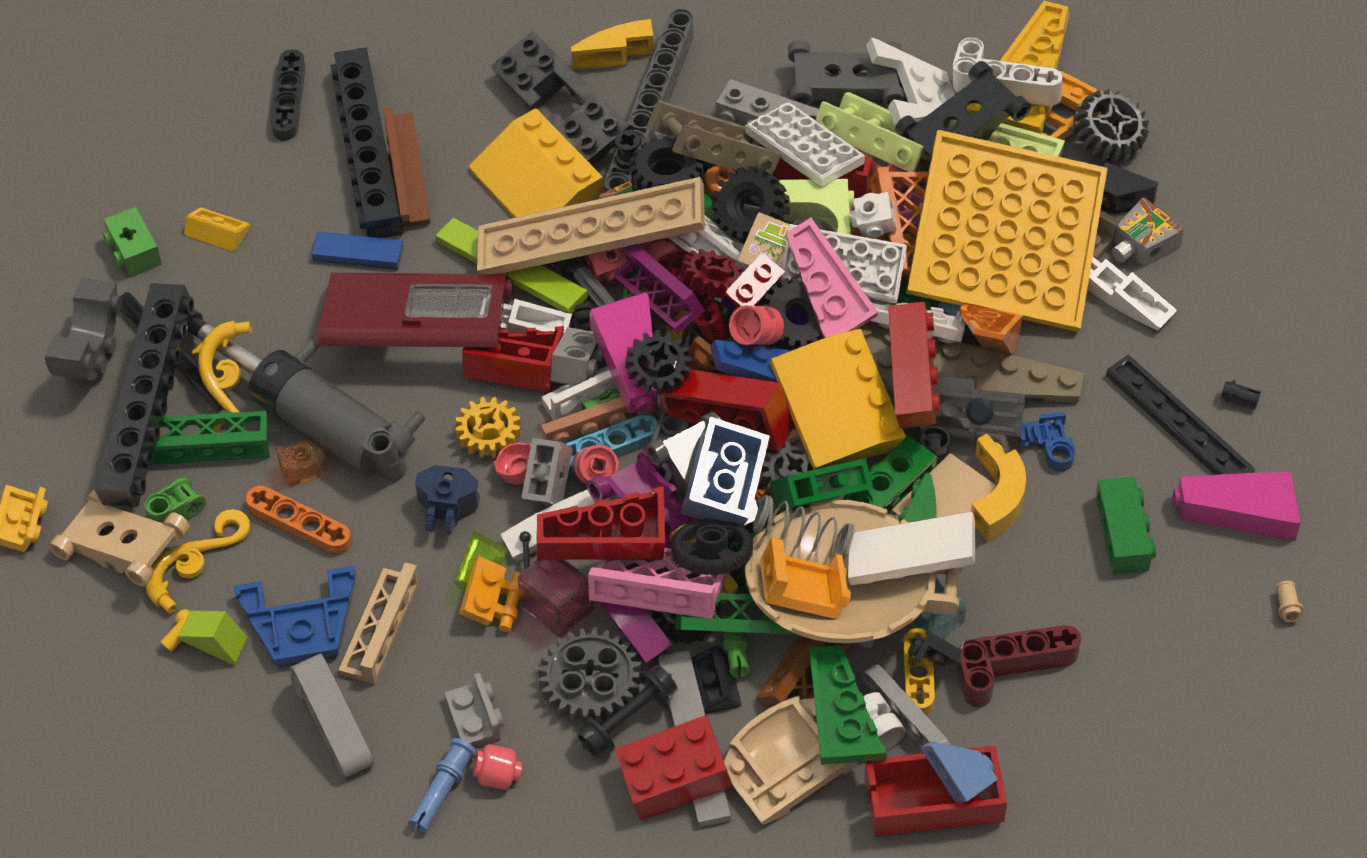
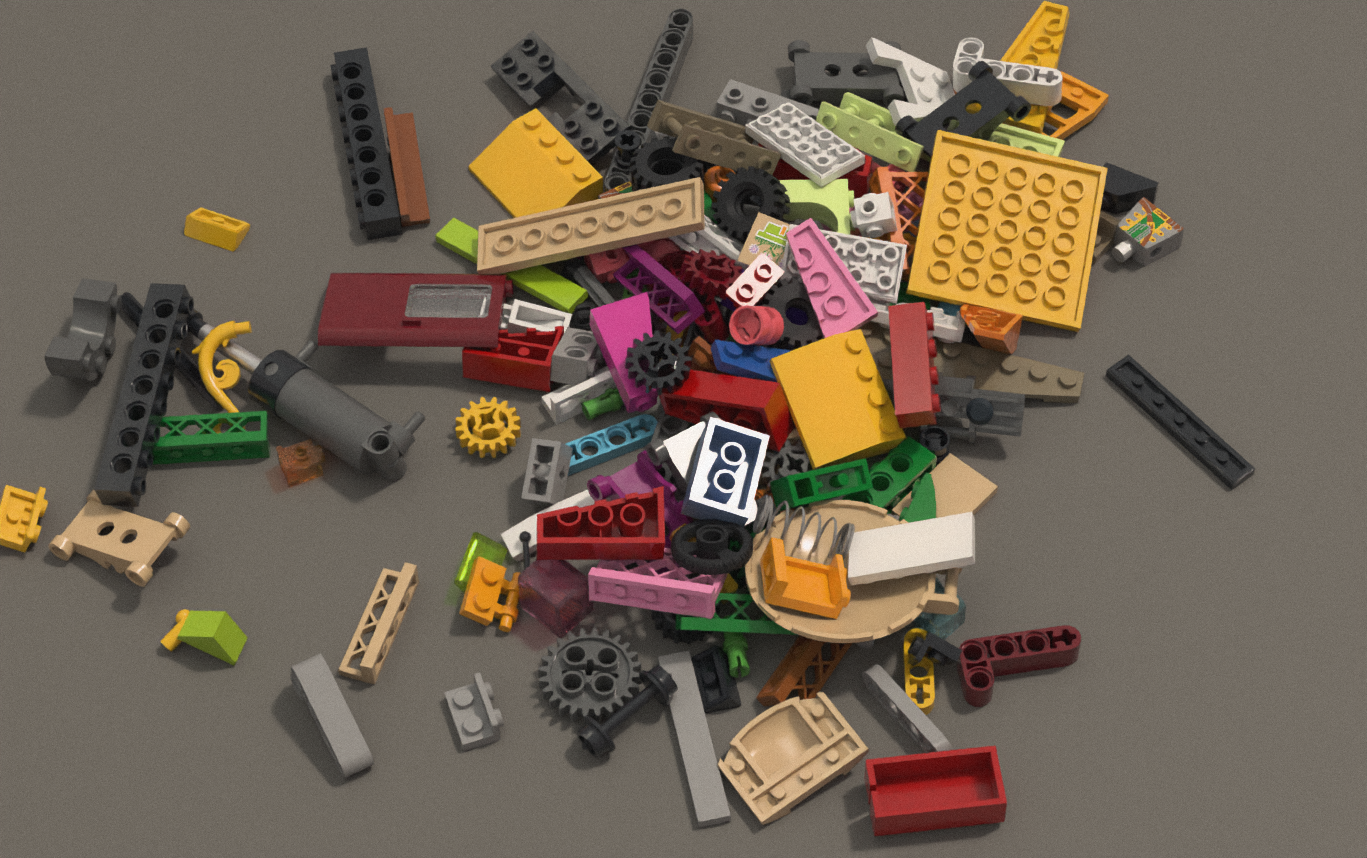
(132, 242): bright green brick -> none
(175, 500): bright green piece -> none
(192, 551): yellow plant -> none
(286, 94): black beam -> none
(301, 516): orange beam -> none
(304, 628): blue wing -> none
(357, 250): blue tile -> none
(446, 497): dark blue hinge -> none
(449, 772): medium blue pin -> none
(496, 767): coral head -> none
(512, 463): coral hair -> none
(590, 421): nougat plate -> none
(594, 461): coral wheel -> none
(613, 45): yellow slope -> none
(638, 629): magenta slope -> none
(673, 767): red brick -> none
(842, 718): green wing -> none
(888, 725): white wheel -> none
(960, 769): medium blue slope -> none
(1001, 507): yellow arch -> none
(1053, 438): blue piece -> none
(1117, 119): dark grey gear -> none
(1124, 525): green brick -> none
(1128, 295): white slope -> none
(1240, 394): black pin -> none
(1241, 502): dark pink slope -> none
(1290, 608): tan pin -> none

